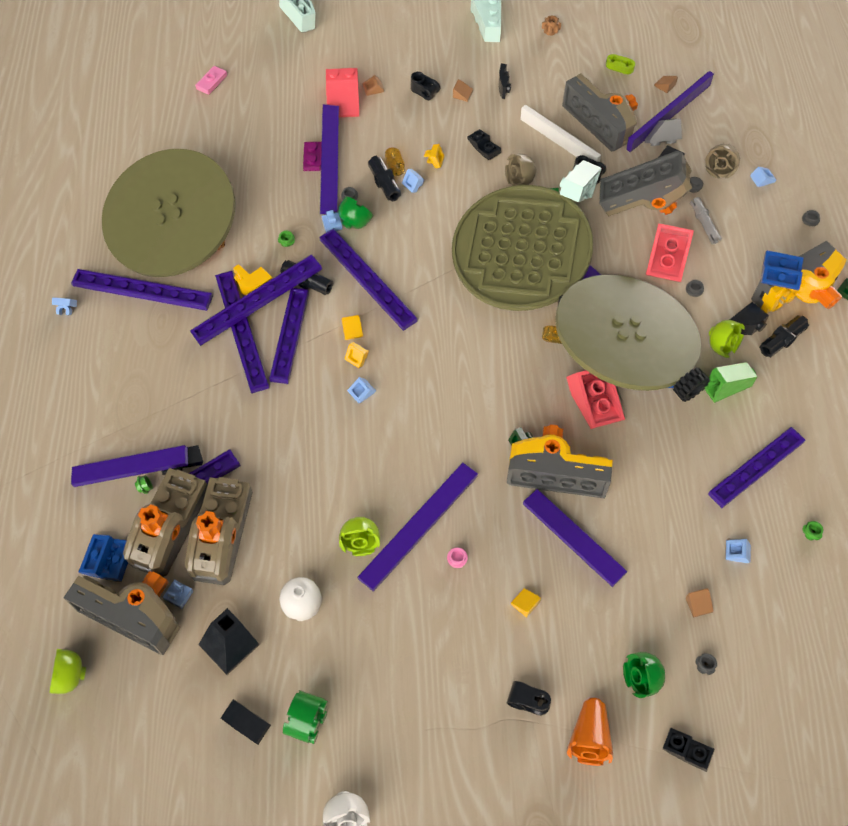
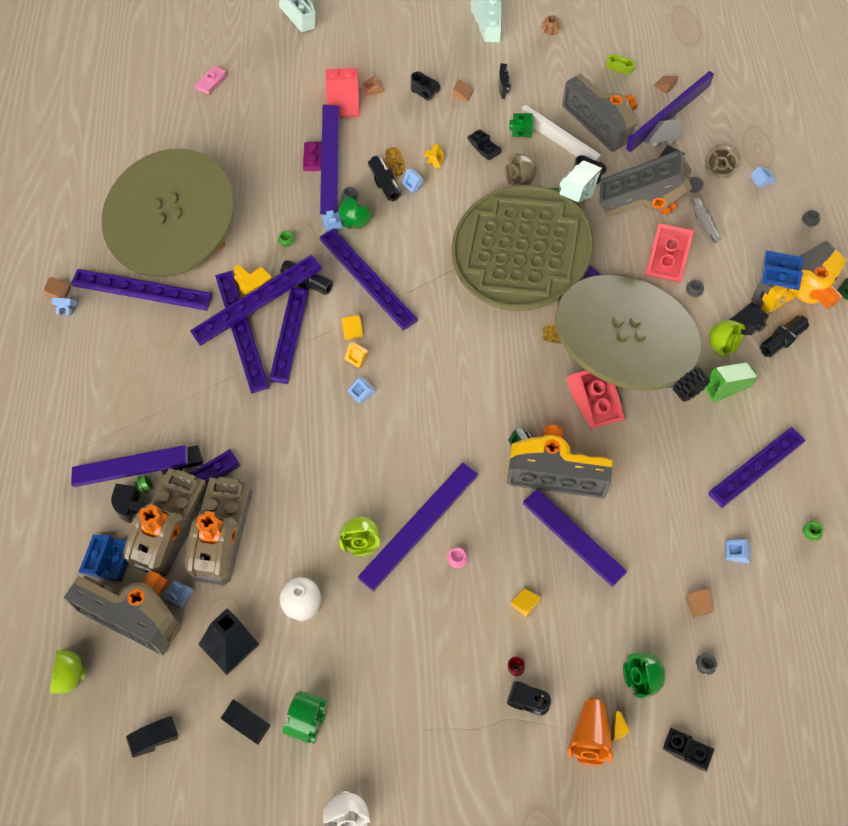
(56, 288): none -> medium nougat slope
(125, 501): none -> black brick
(152, 735): none -> black slope
(513, 664): none -> dark red hinge
(521, 125): none -> green brick
(619, 727): none -> yellow slope

